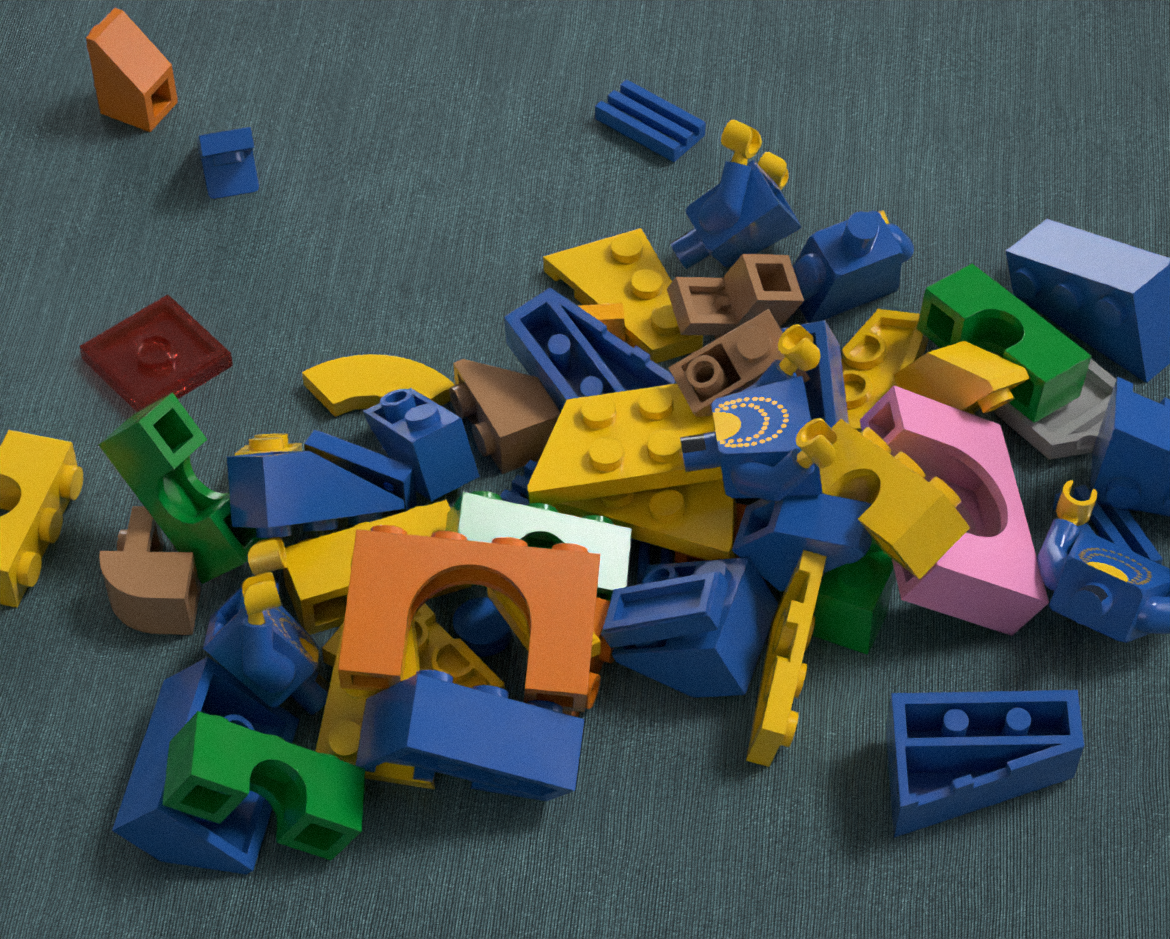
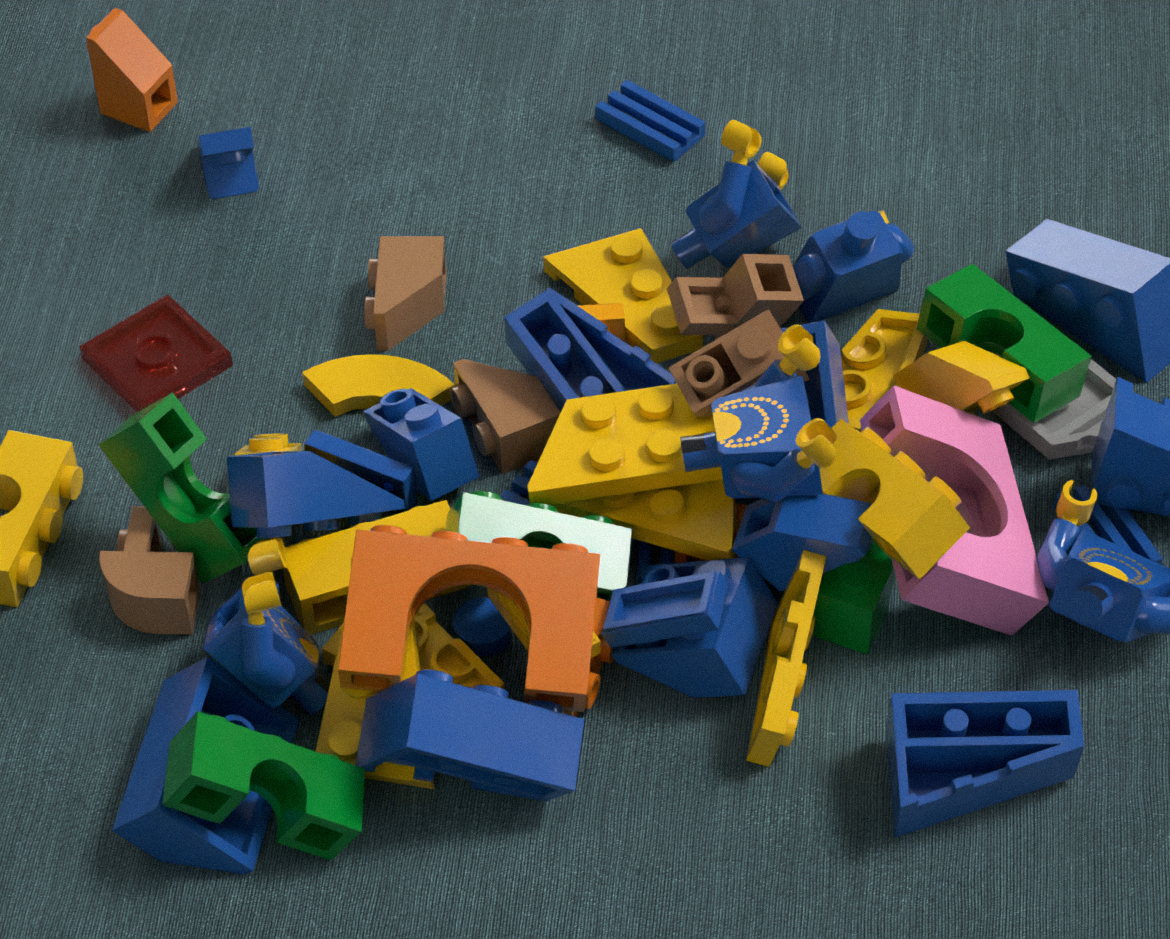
(407, 285): none -> medium nougat slope

